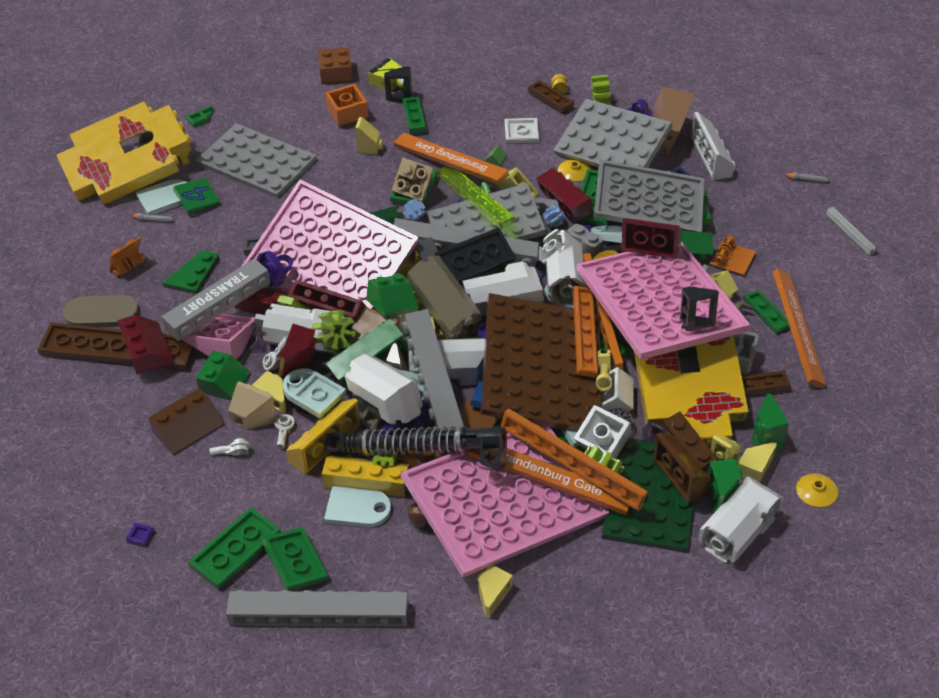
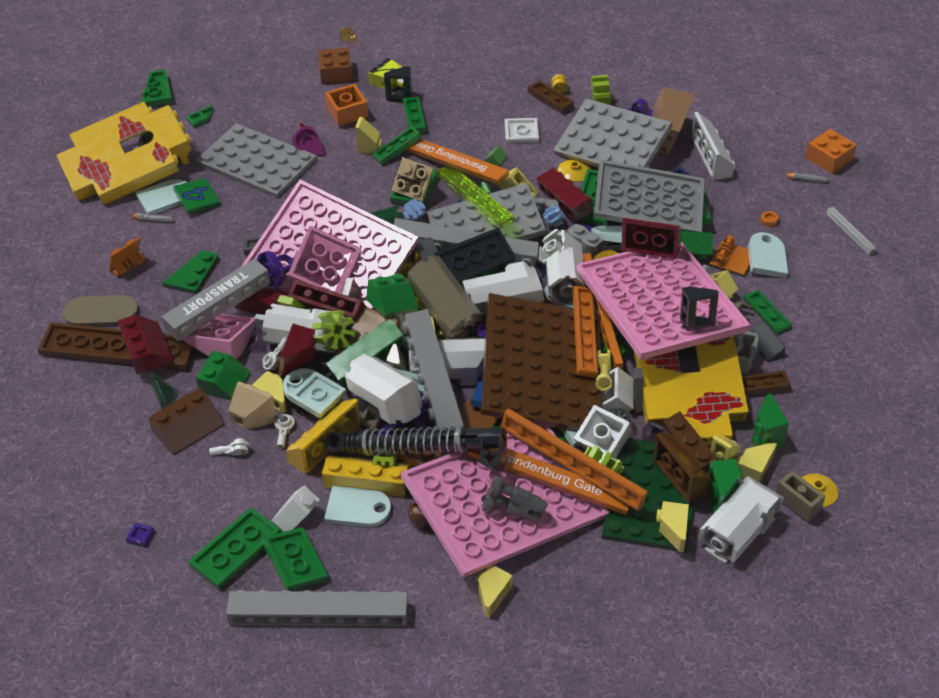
(157, 89): none -> green wing
(164, 392): none -> clear green slope
(295, 509): none -> white slope
(308, 140): none -> magenta piece
(323, 260): none -> bright pink slope
(347, 34): none -> clear yellow plate
(350, 288): none -> tile
(397, 145): none -> green tile
(520, 504): none -> dark grey piece
(638, 390): none -> dark grey tile
(673, 523): none -> light yellow slope
(767, 257): none -> light aqua tile
(768, 343): none -> black slope
(769, 219): none -> orange tile
(799, 329): orange tile -> none
(800, 496): none -> dark tan brick
(831, 151): none -> orange brick

